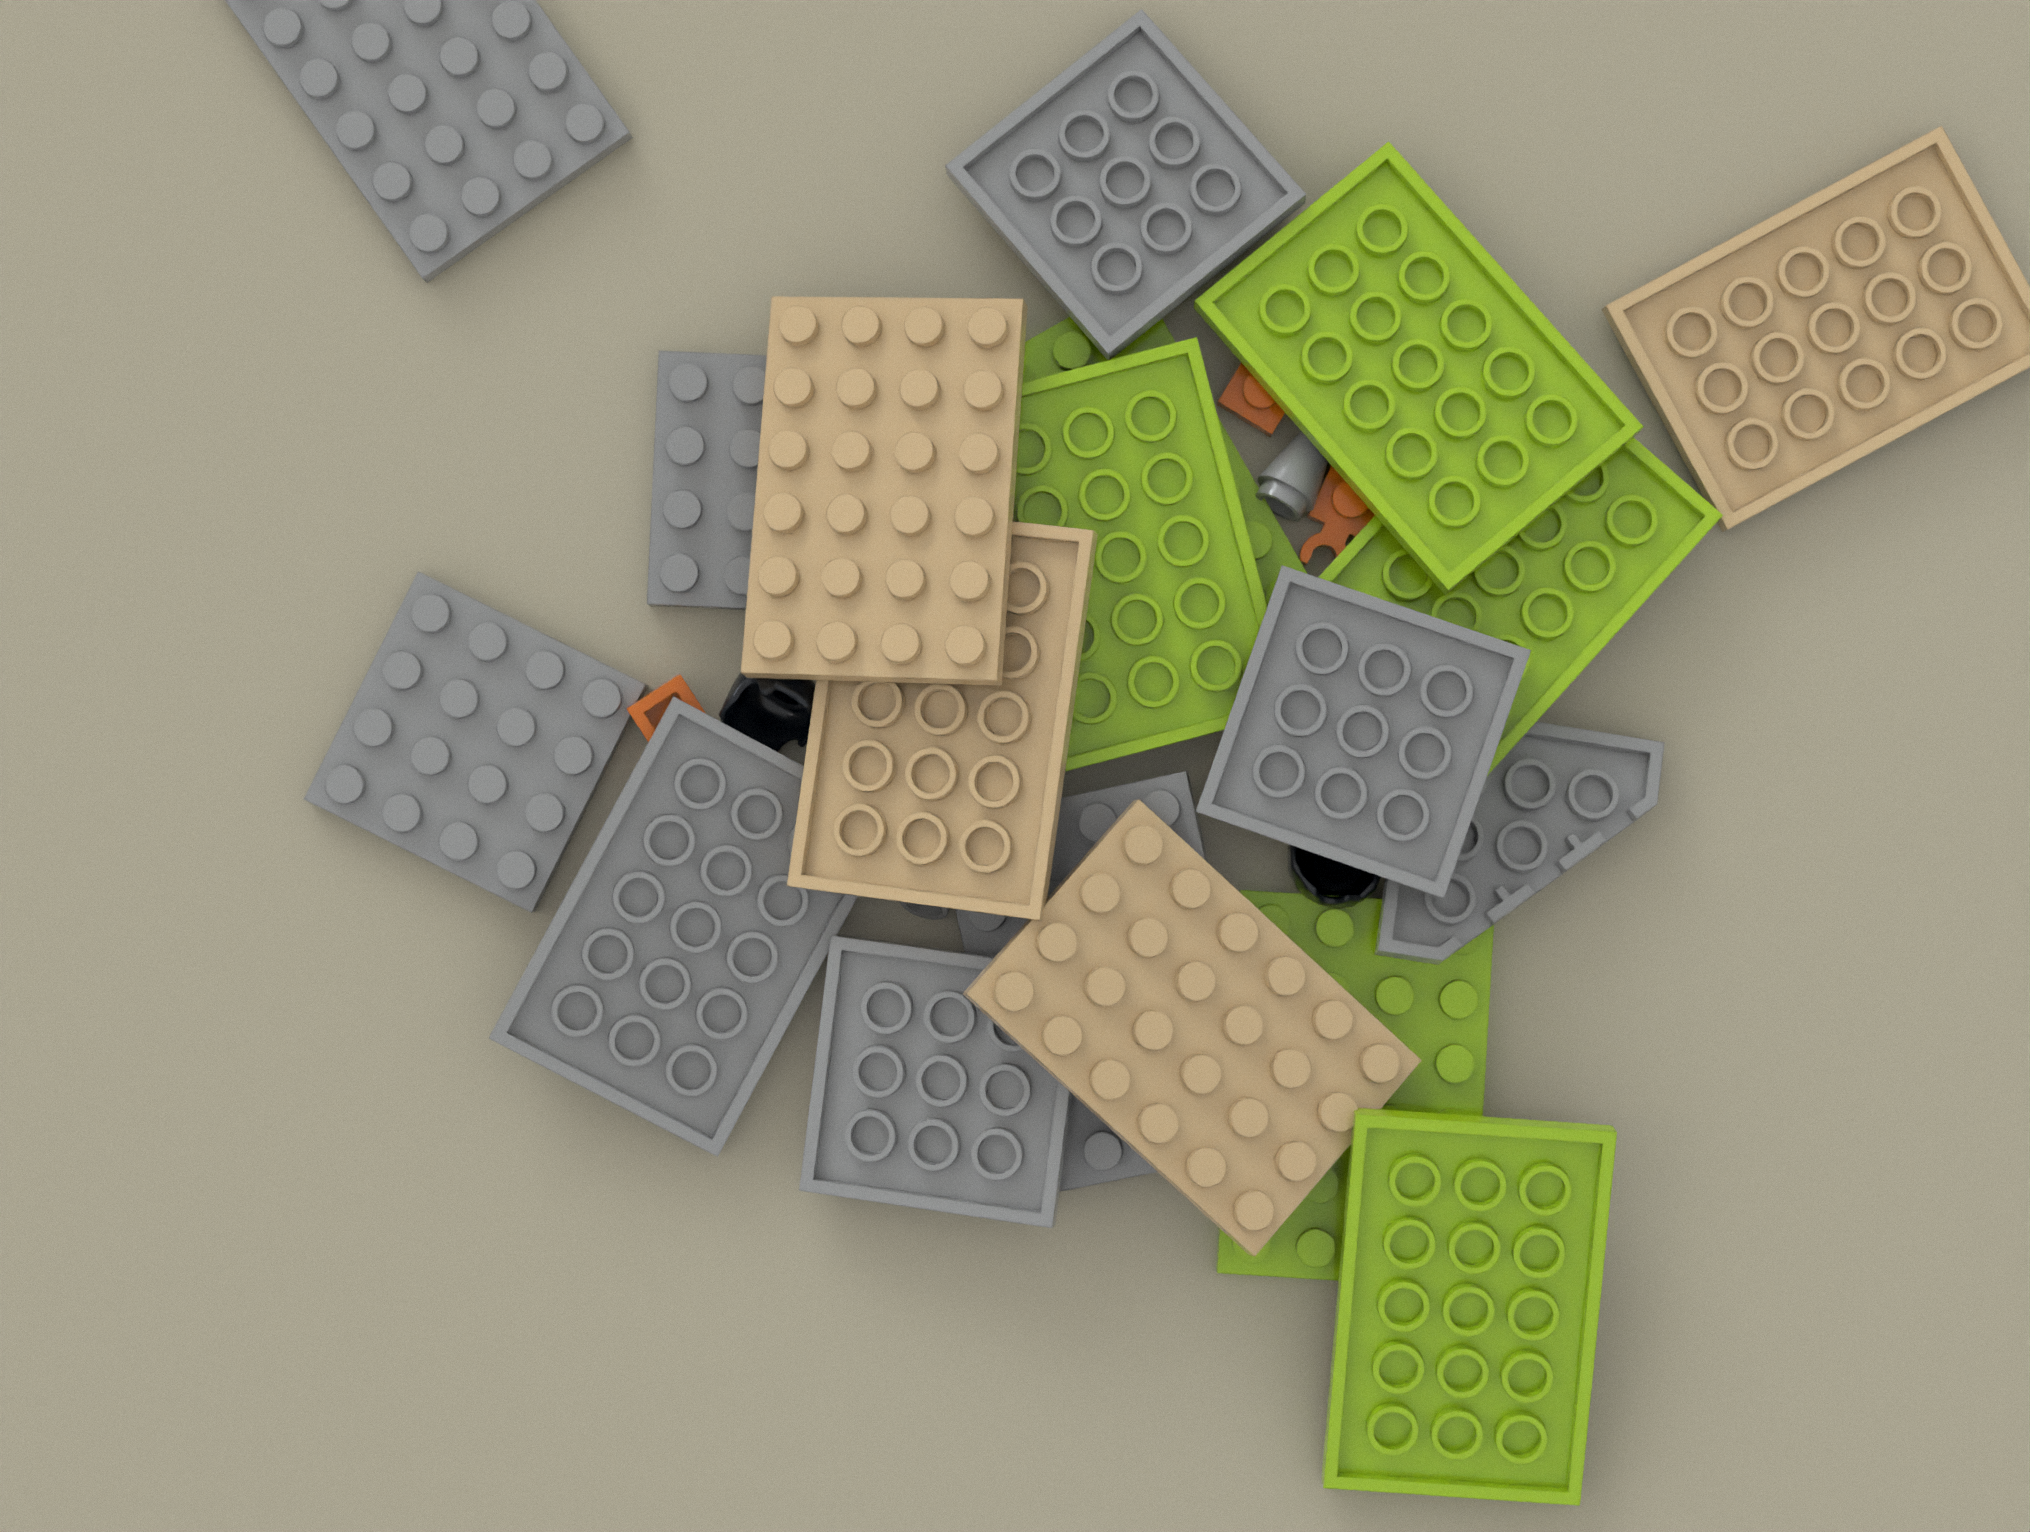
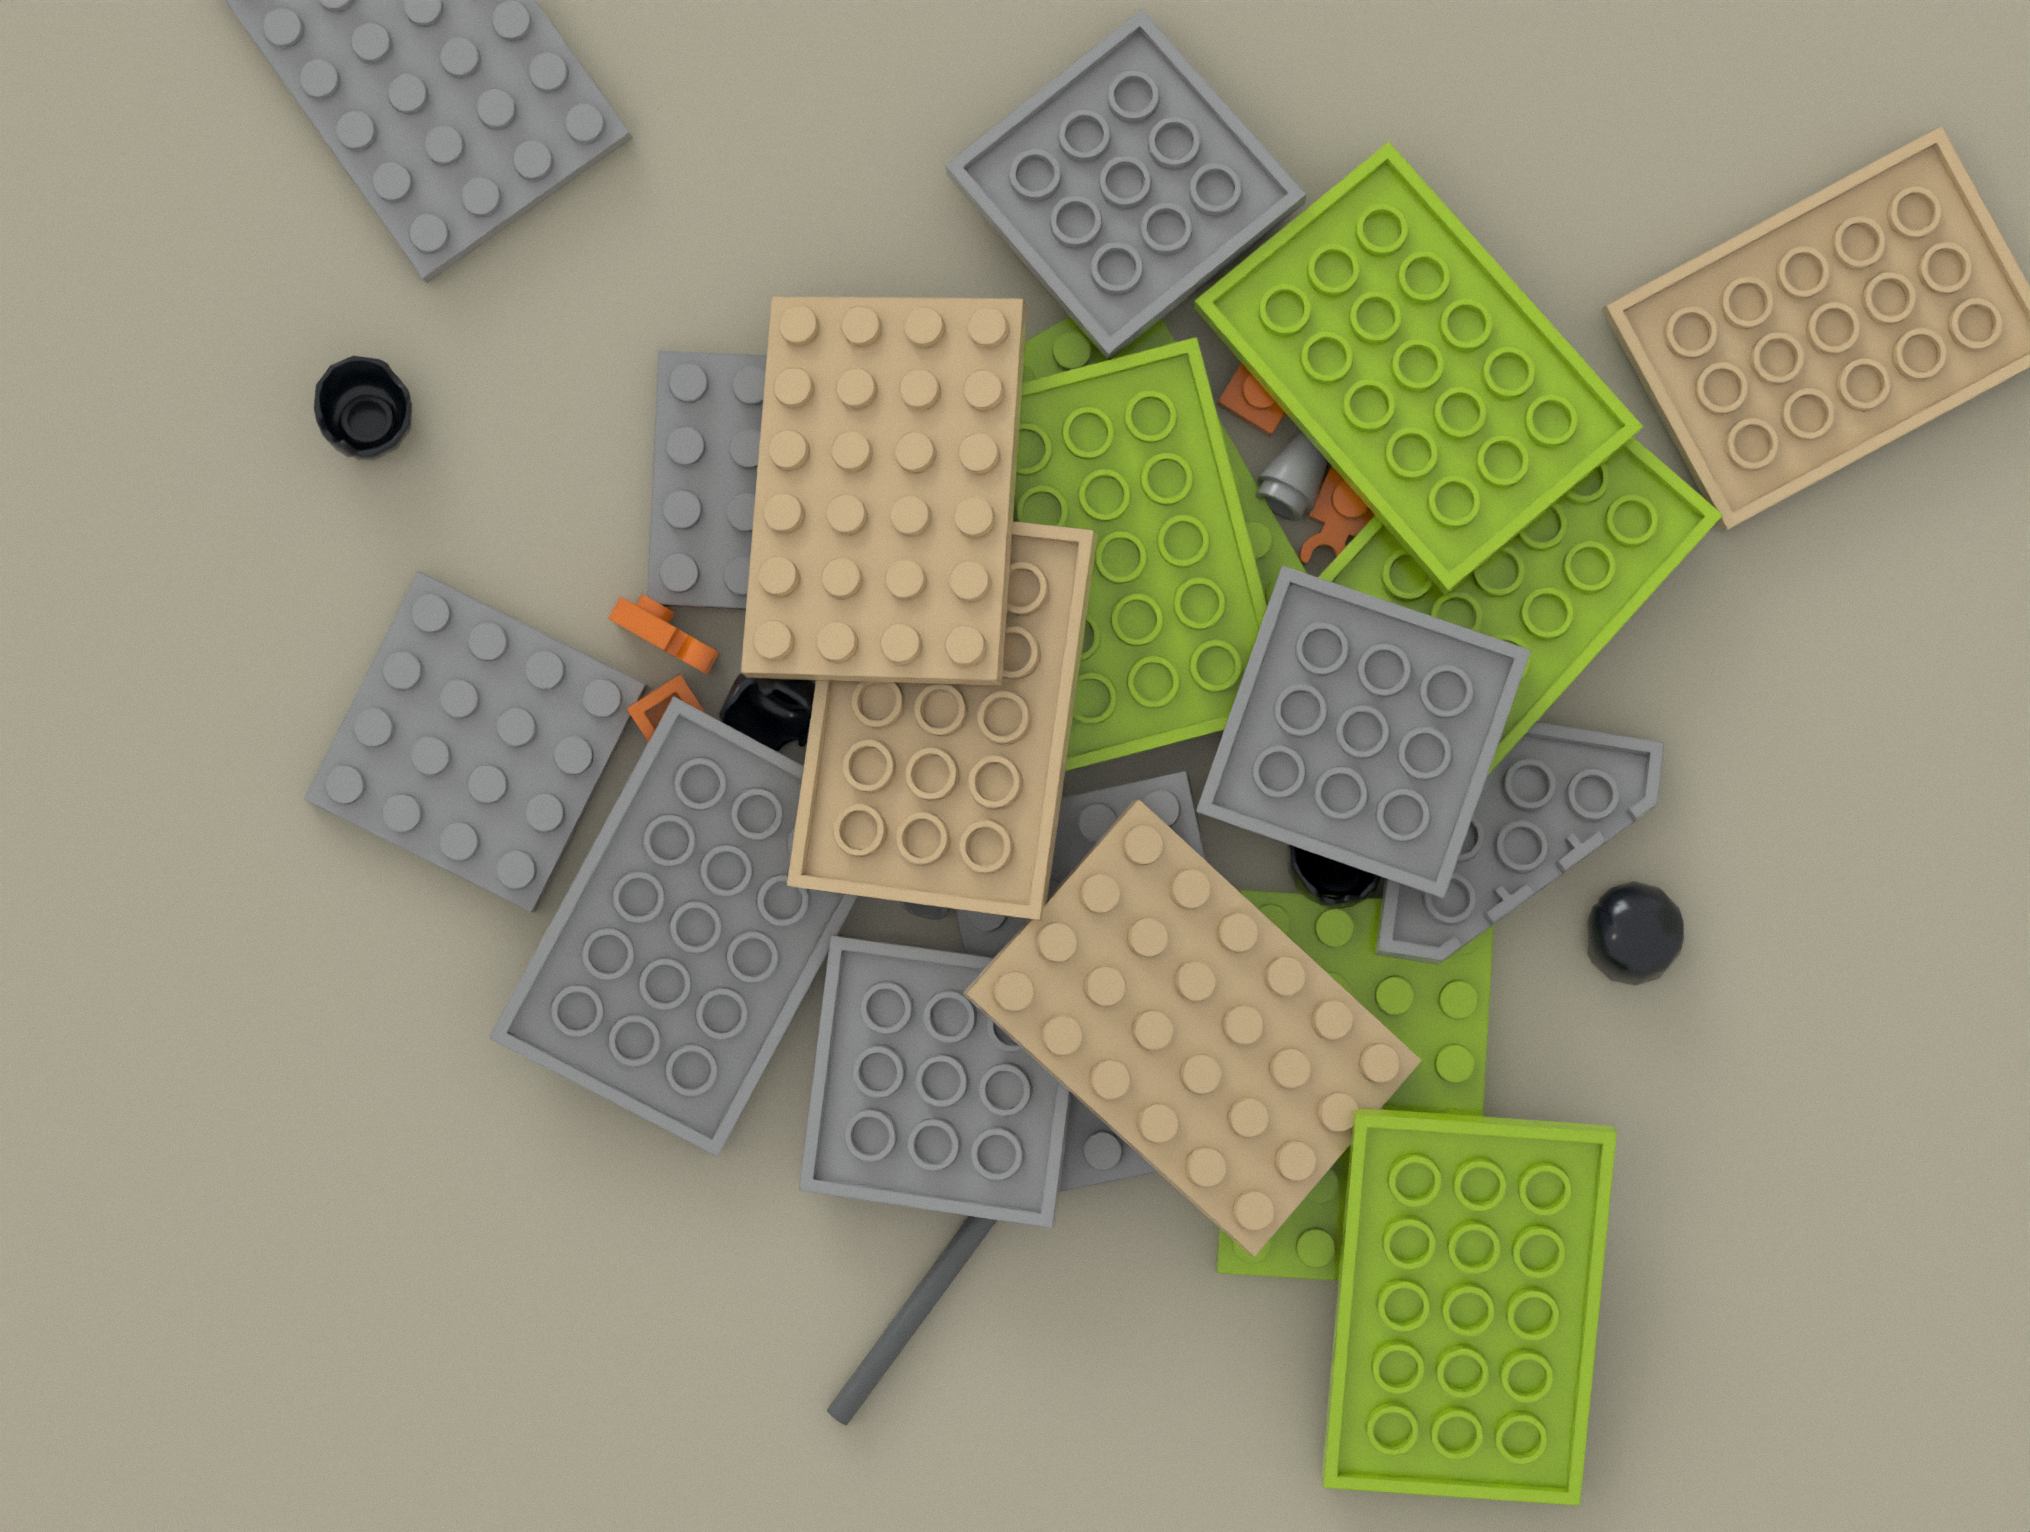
(362, 408): none -> black hair
(652, 622): none -> orange plate
(909, 1318): none -> dark grey bar
(1634, 933): none -> black hair

